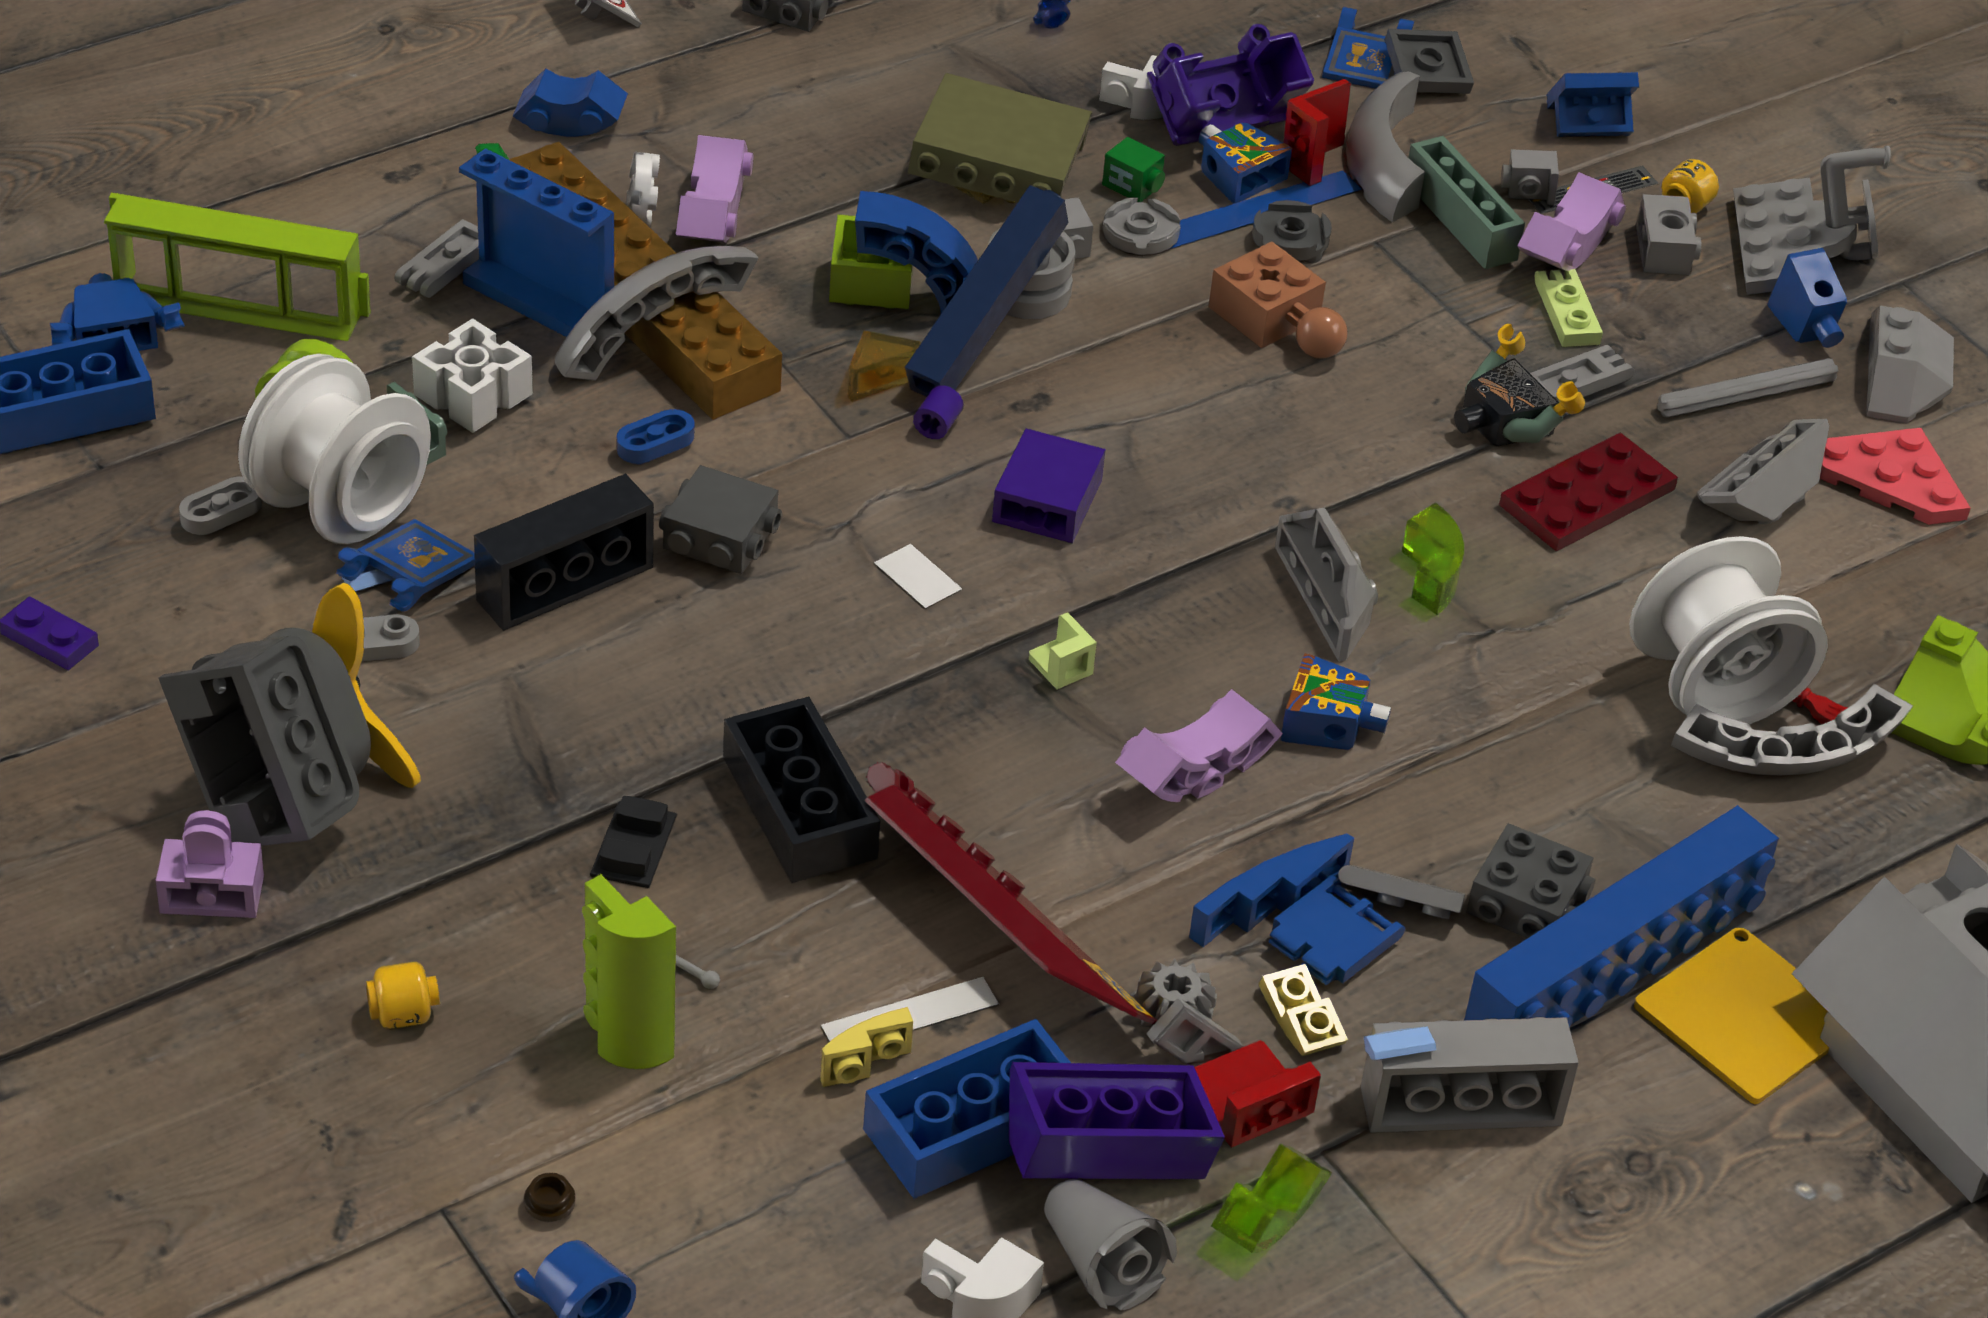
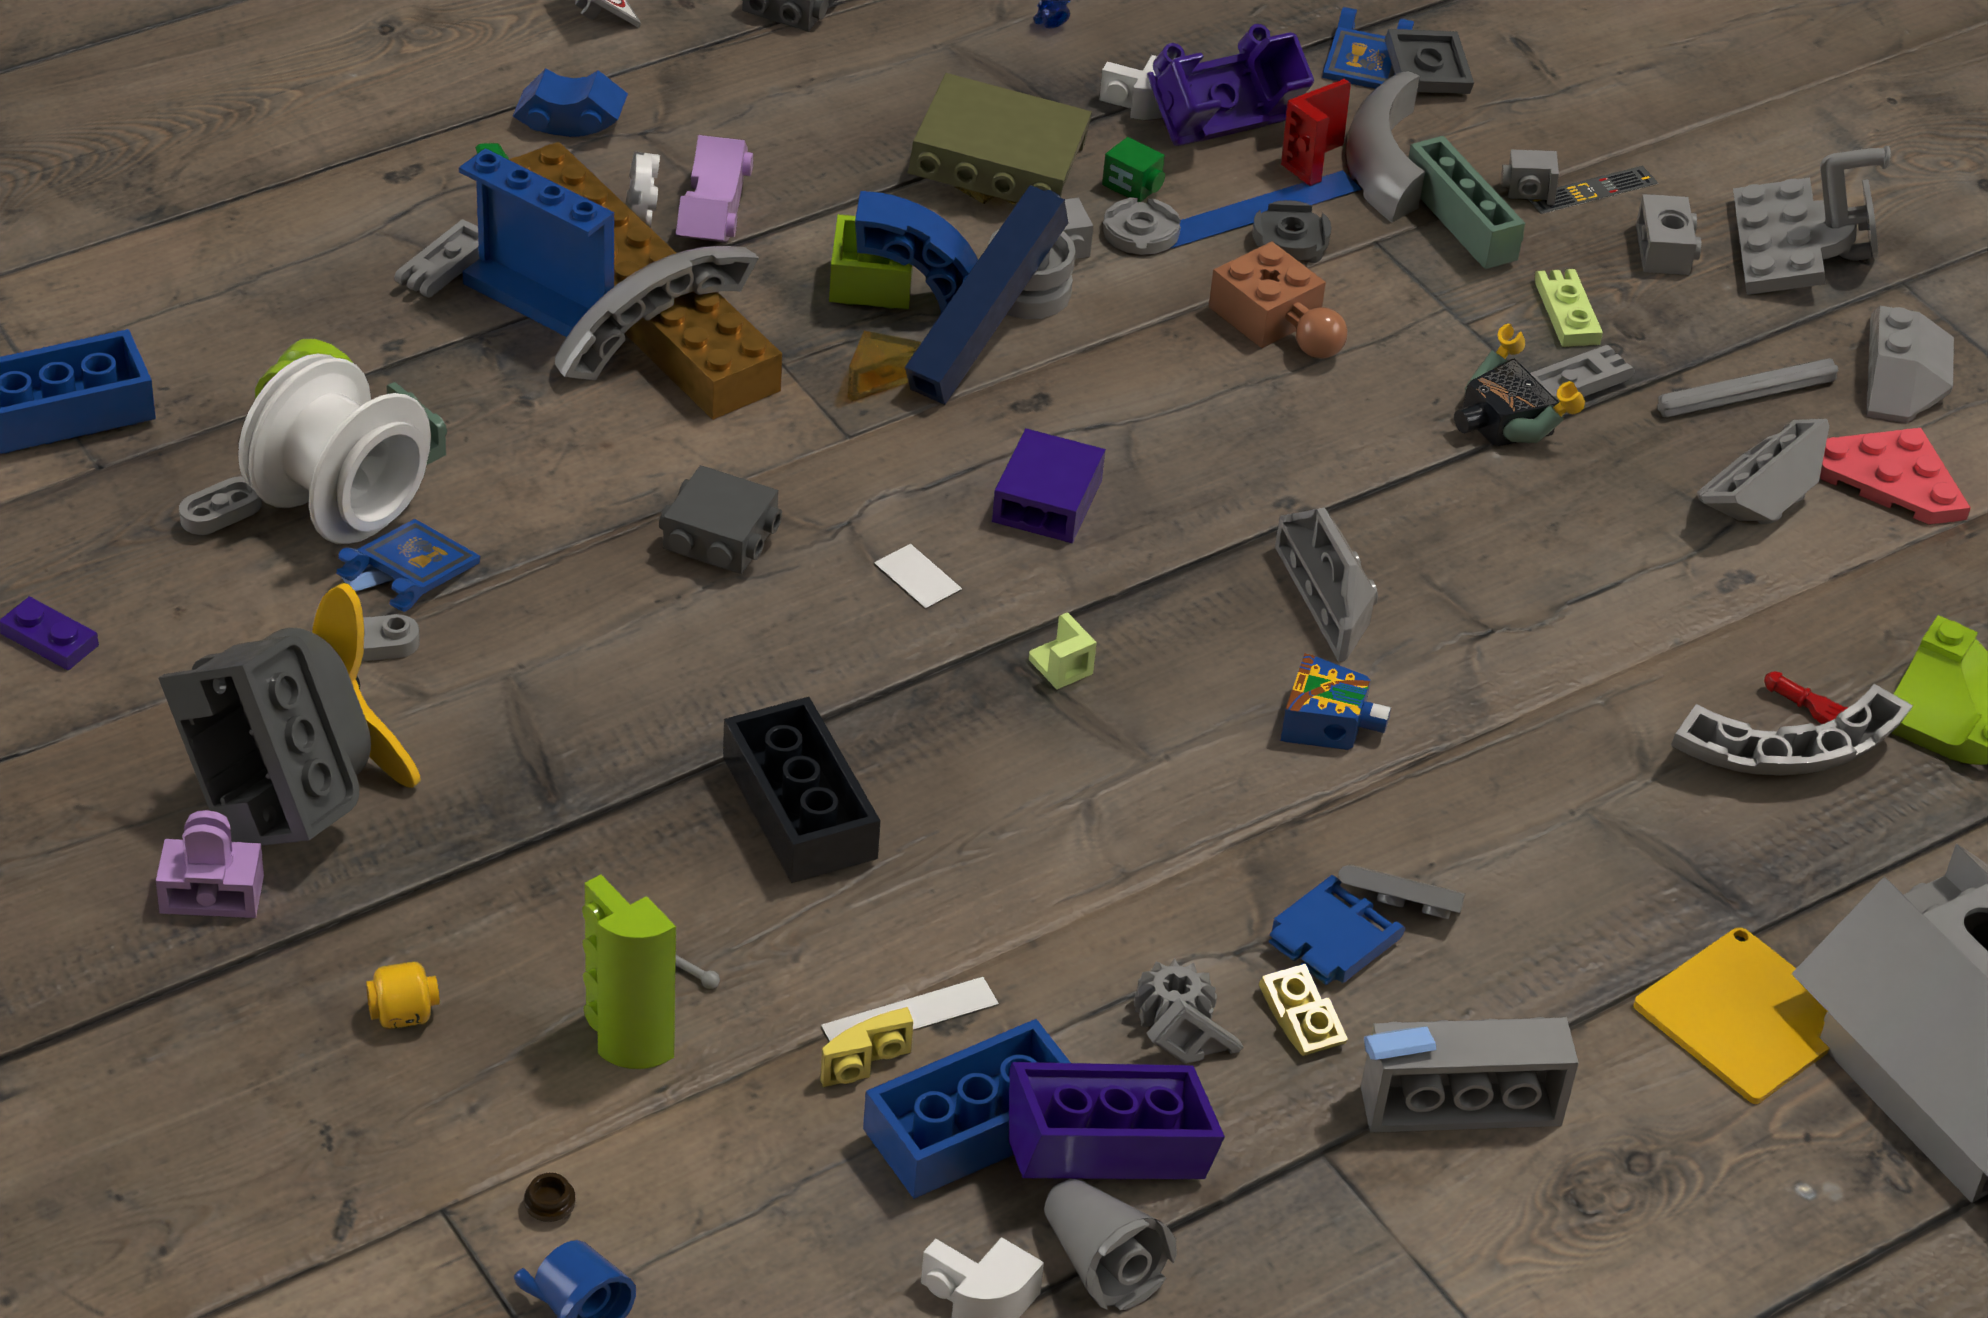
(111, 307): blue torso -> none
(245, 236): lime piece -> none
(472, 375): white brick -> none
(564, 551): black brick -> none
(634, 841): black piece -> none
(655, 436): blue plate -> none
(938, 412): dark purple gear -> none
(993, 893): dark red hinge -> none
(1202, 752): lavender brick -> none
(1243, 160): blue torso -> none
(1256, 1092): red bracket -> none
(1266, 1212): clear neon green brick -> none
(1269, 886): blue slope -> none
(1438, 548): clear neon green brick -> none
(1529, 882): dark grey brick -> none
(1577, 226): lavender brick -> none
(1588, 491): dark red plate -> none
(1593, 104): blue bracket -> none
(1631, 926): blue brick -> none
(1692, 180): yellow head -> none
(1727, 631): white wheel -> none
(1809, 298): blue torso -> none

